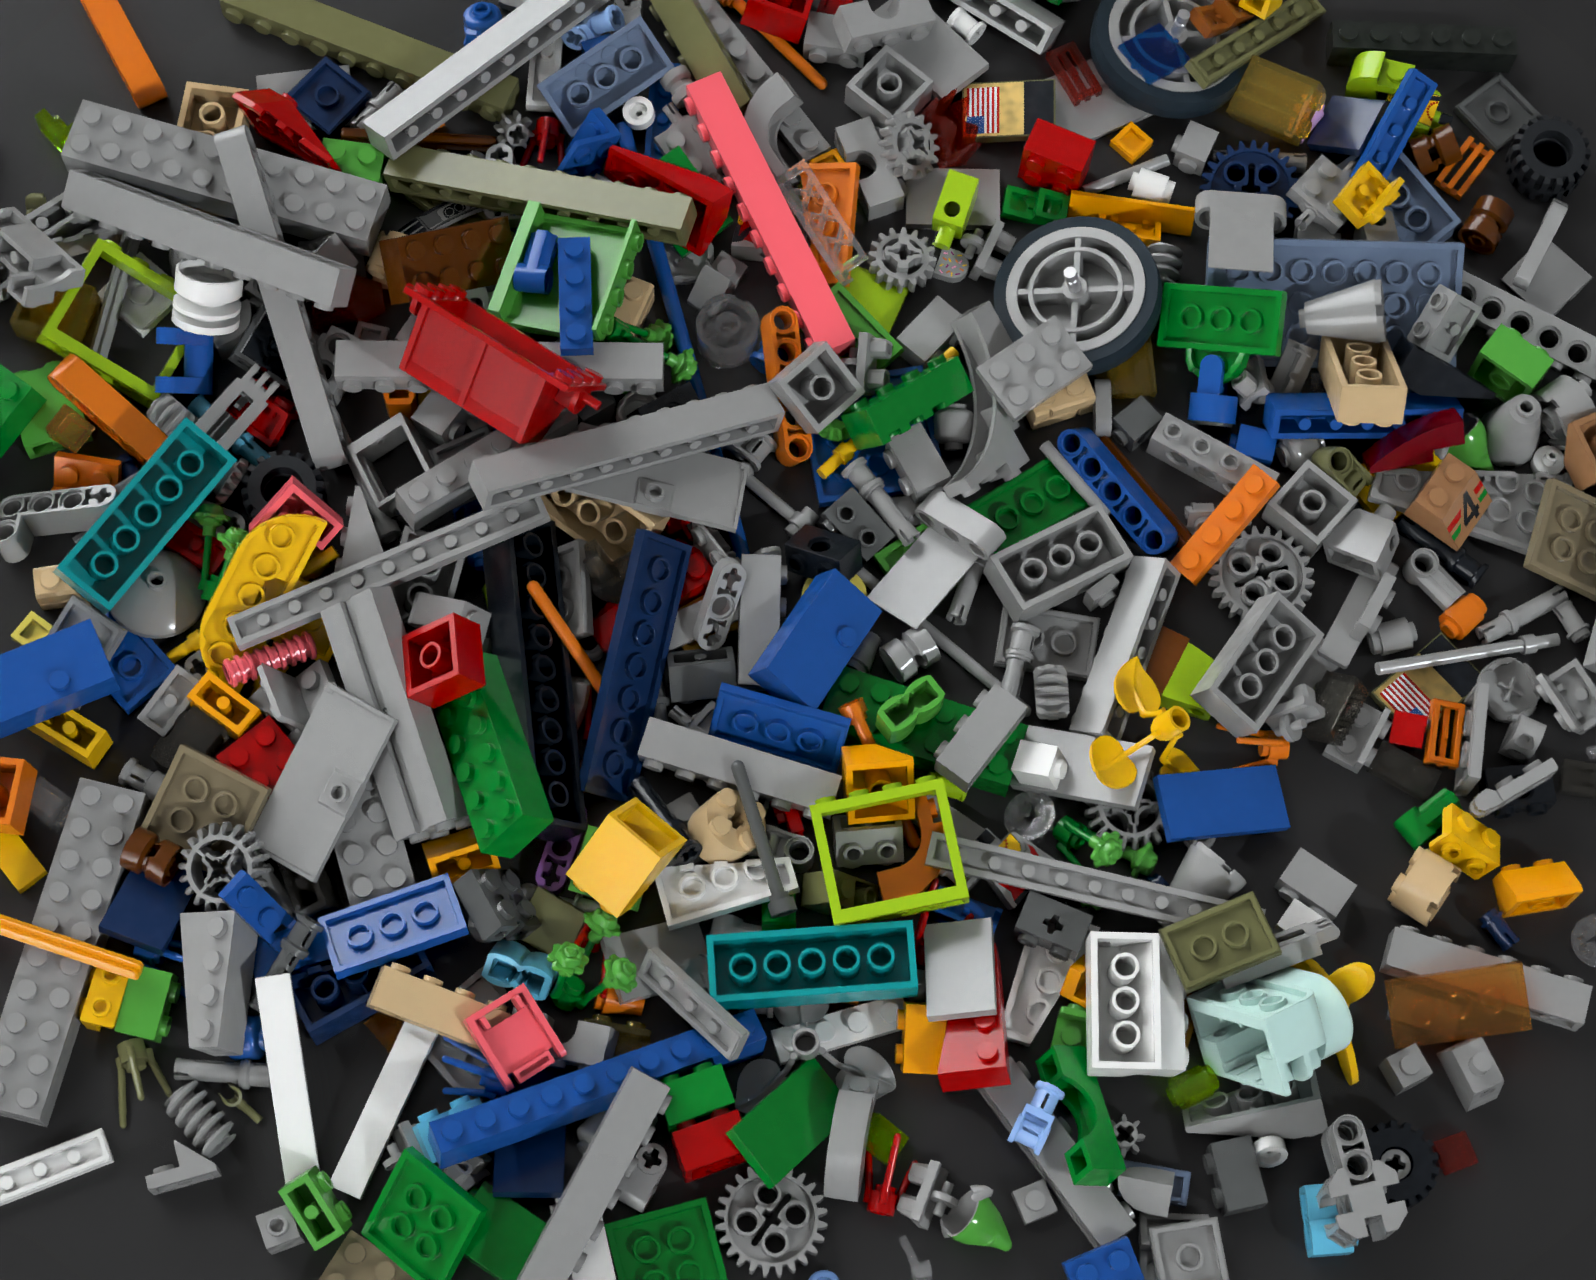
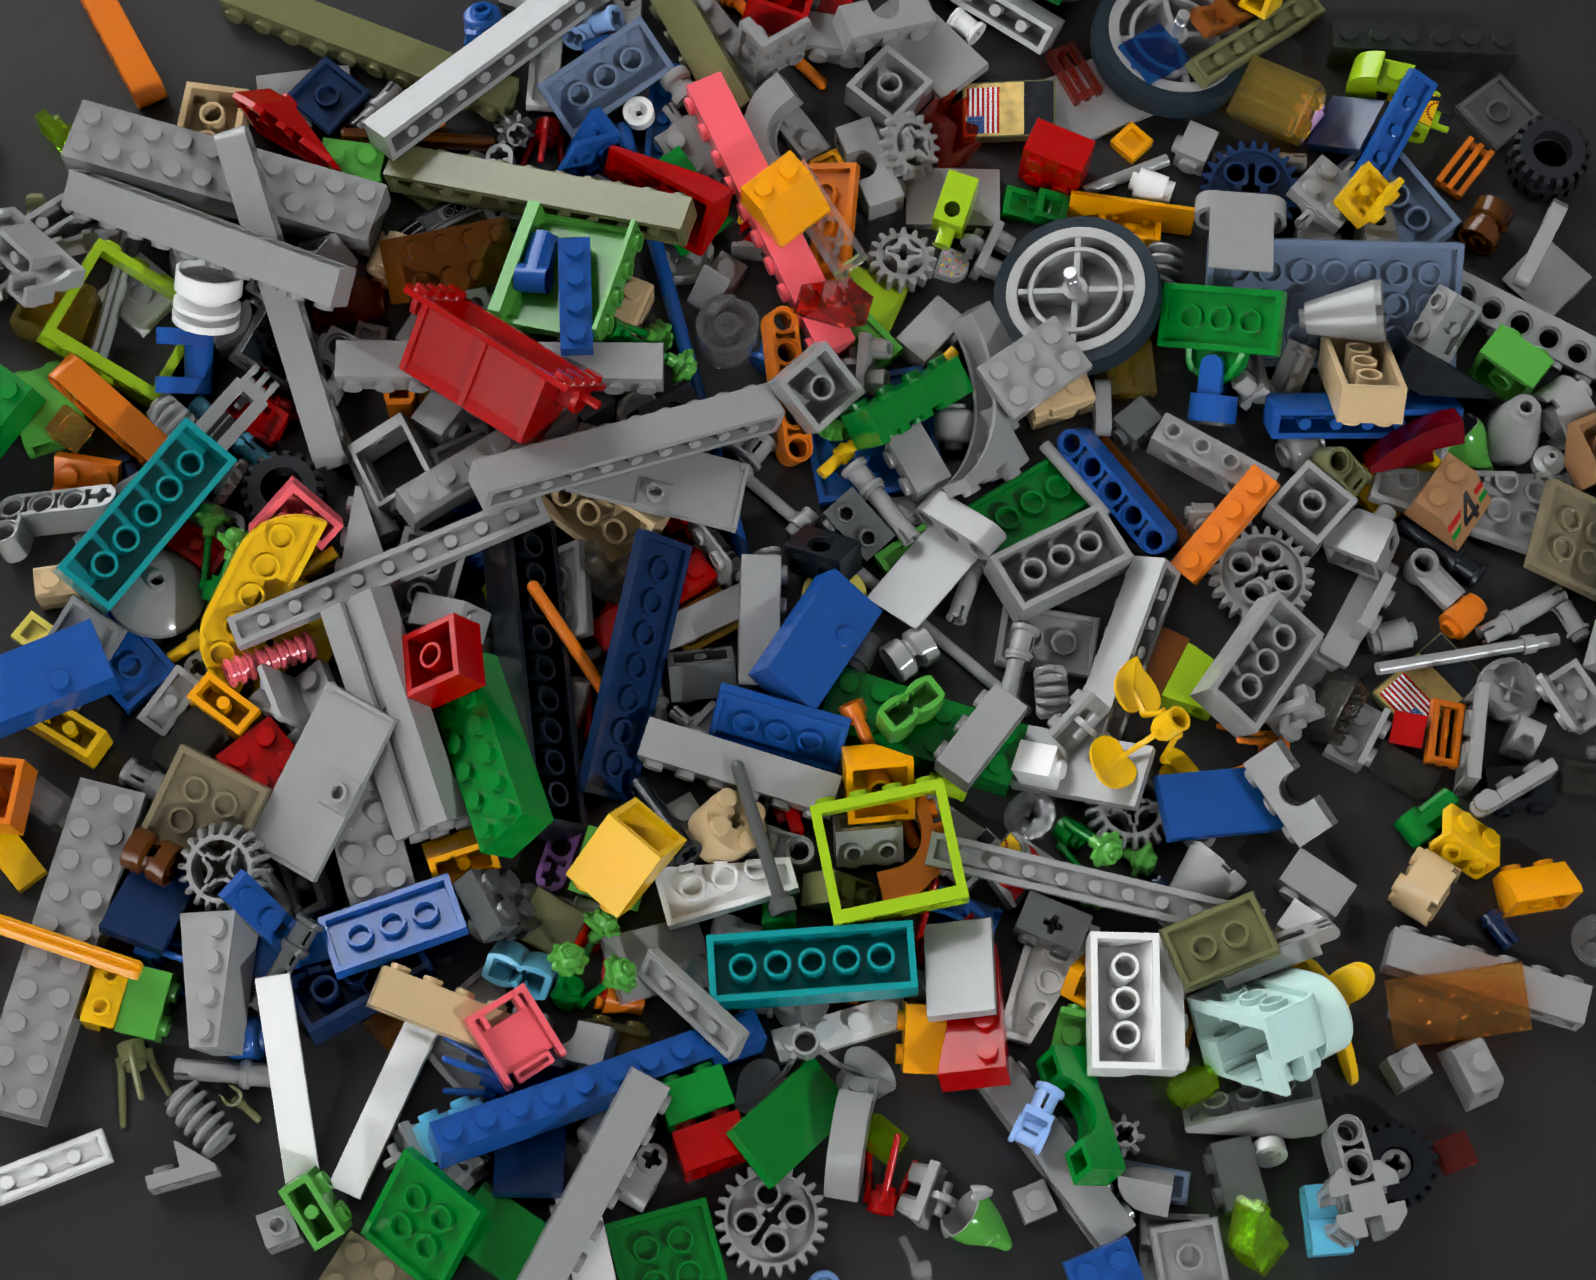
(714, 590): light grey beam -> none
(764, 56): none -> light grey bracket
(784, 199): none -> light orange slope
(834, 303): none -> clear red slope
(1078, 720): none -> light grey hips
(1101, 593): light grey plate -> none
(1254, 443): blue brick -> none
(1255, 1235): none -> clear neon green slope
(1300, 819): none -> light grey arch
(1445, 144): reddish brown wheel -> none

